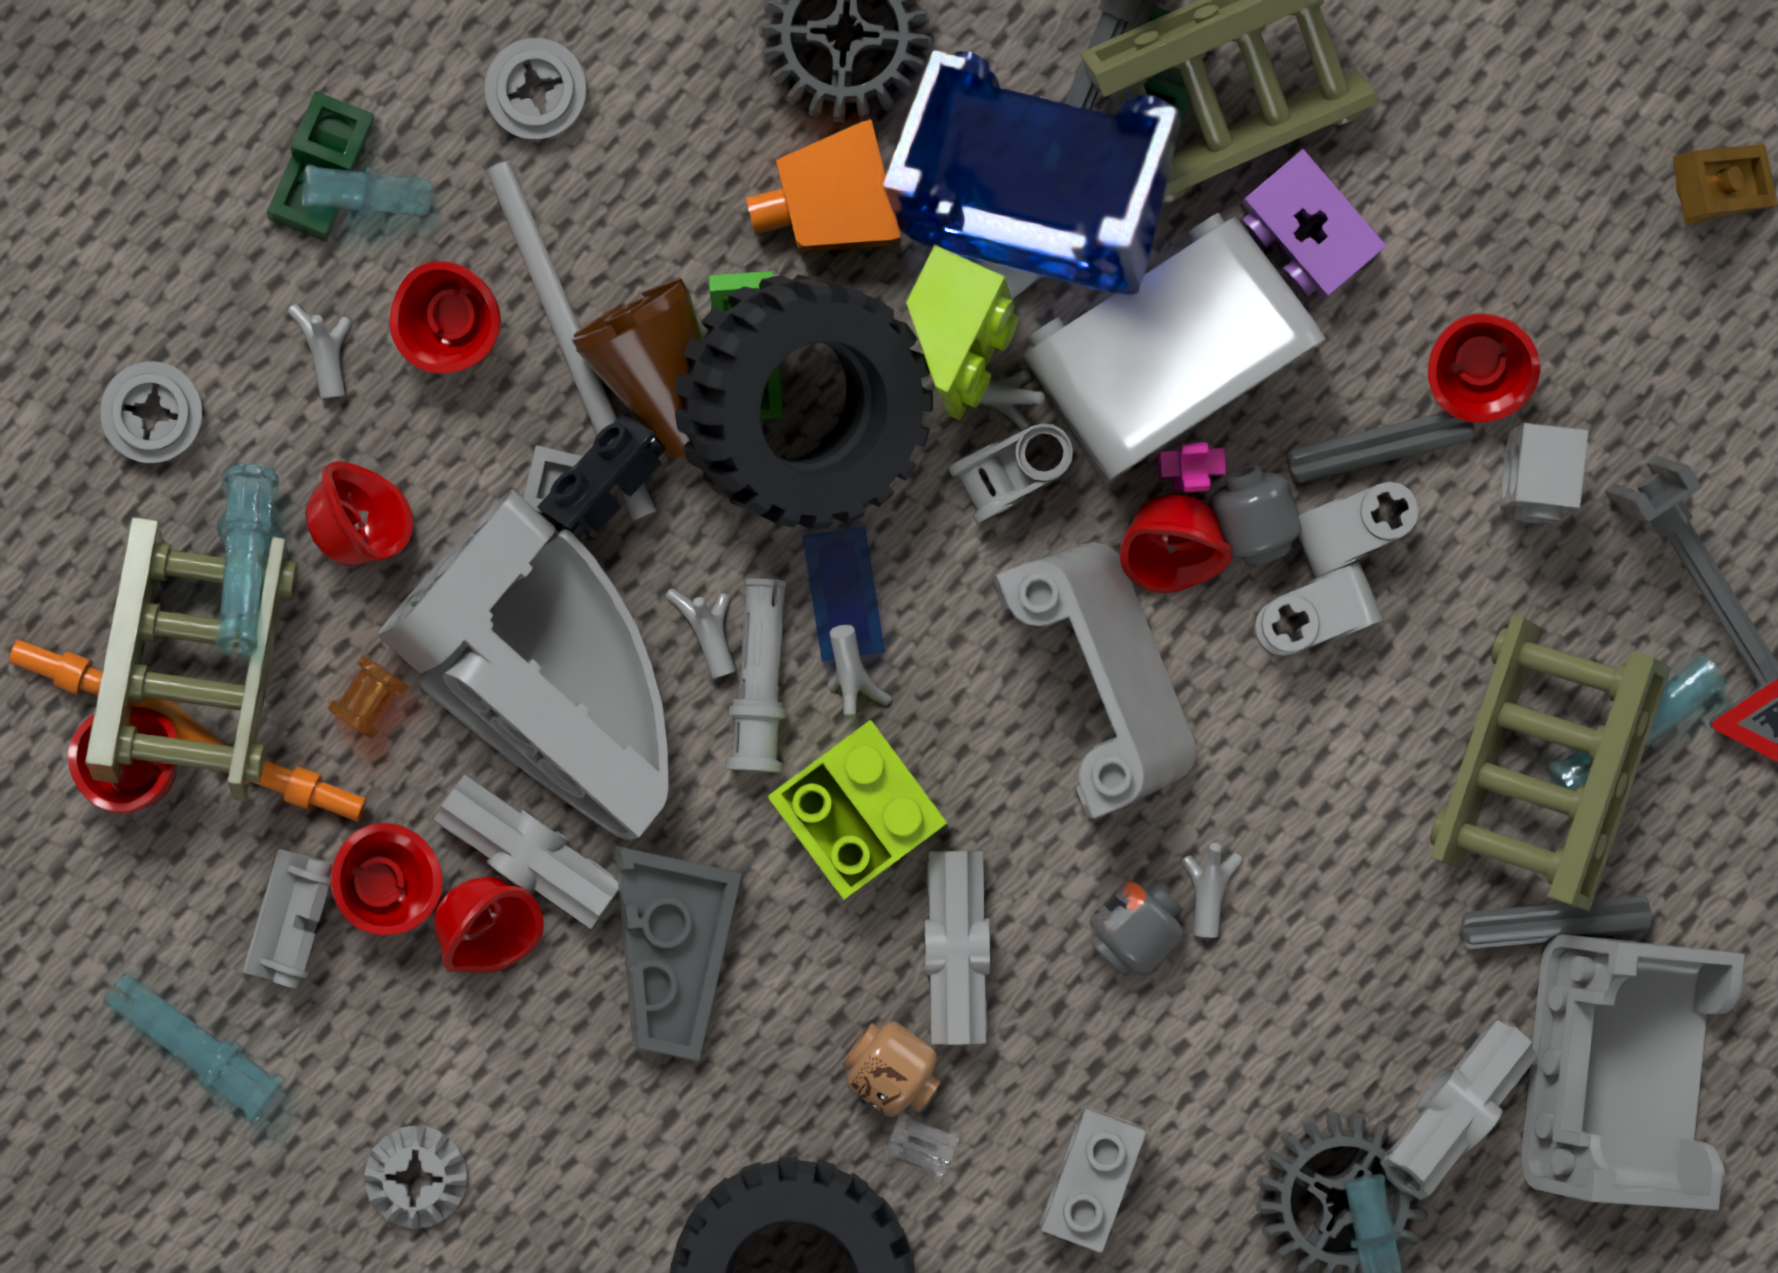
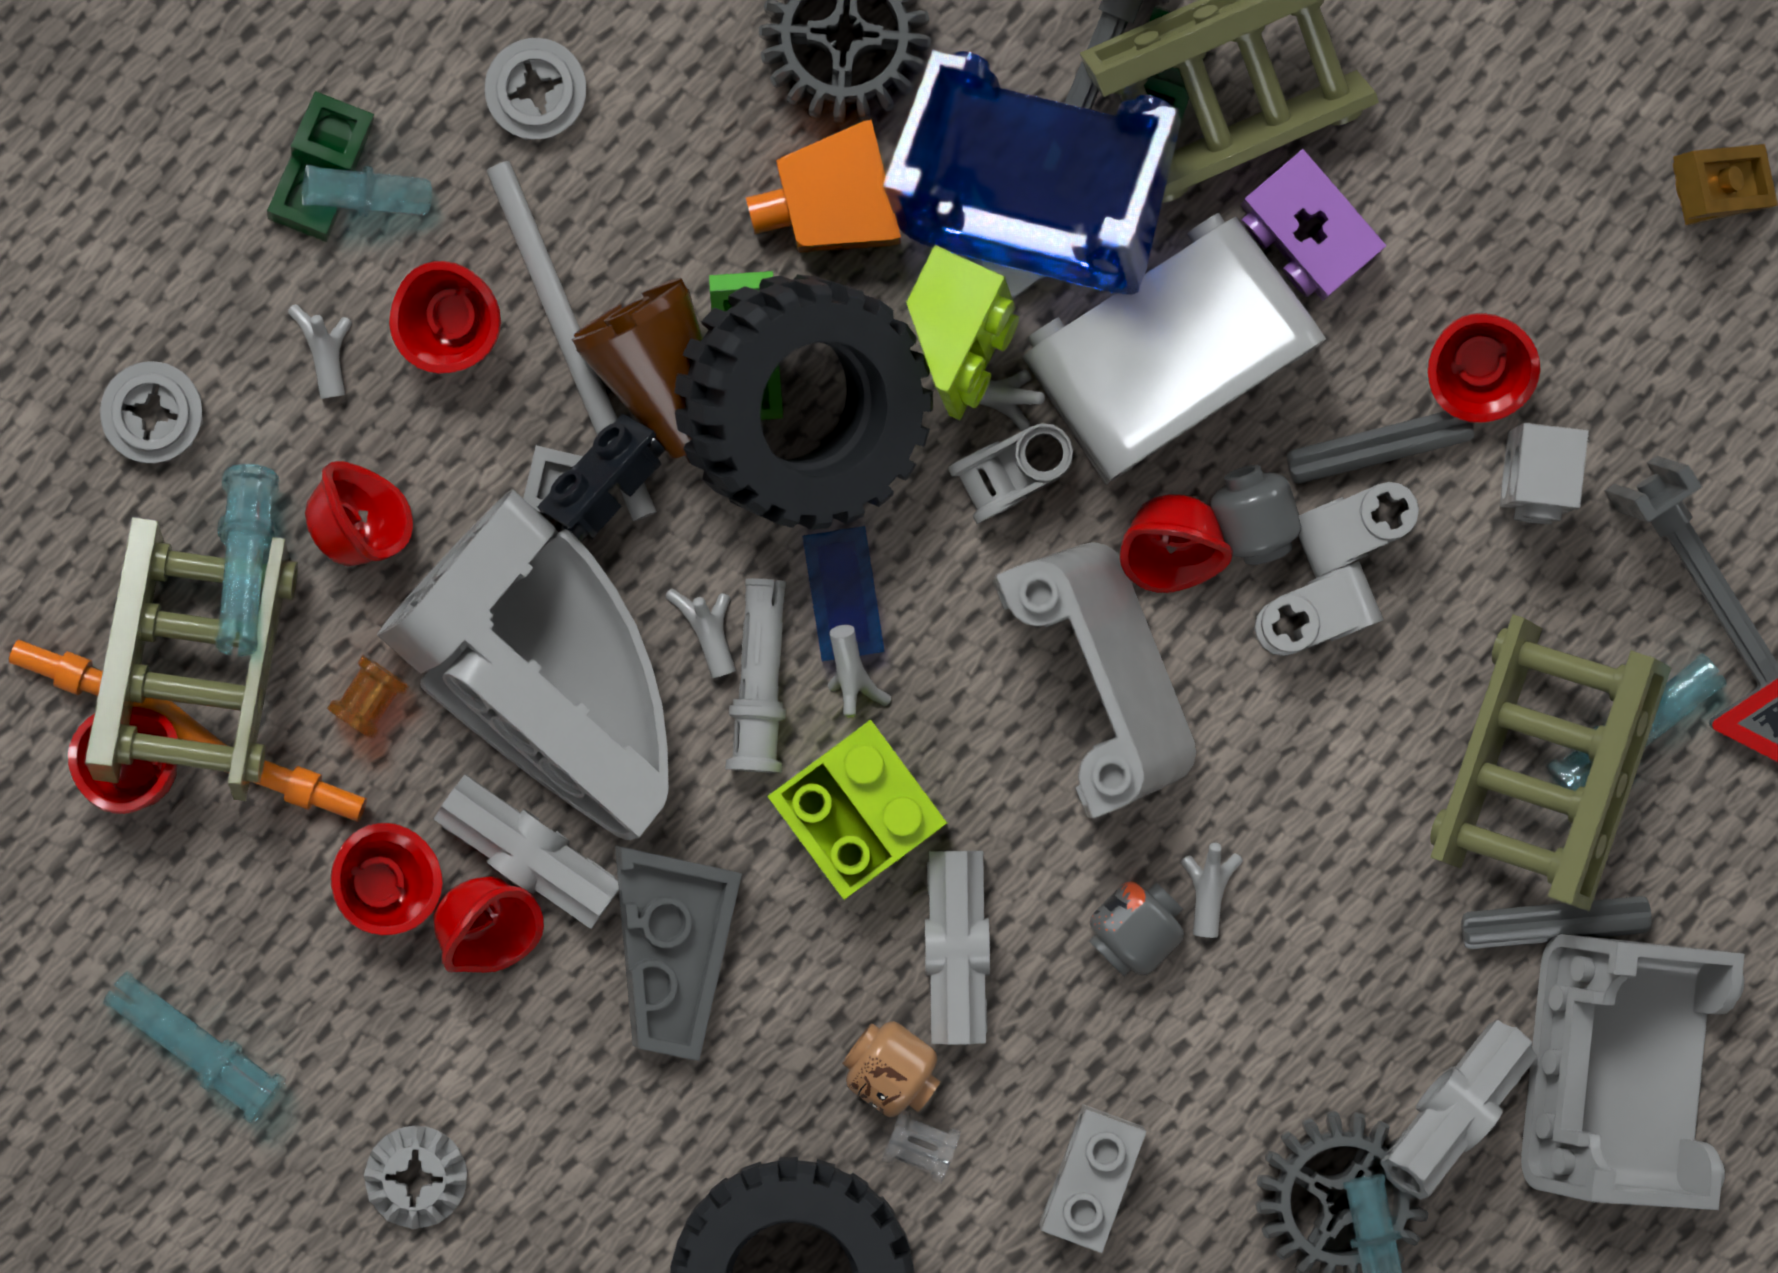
(288, 918): light grey hinge -> none
(1191, 466): dark pink plate -> none

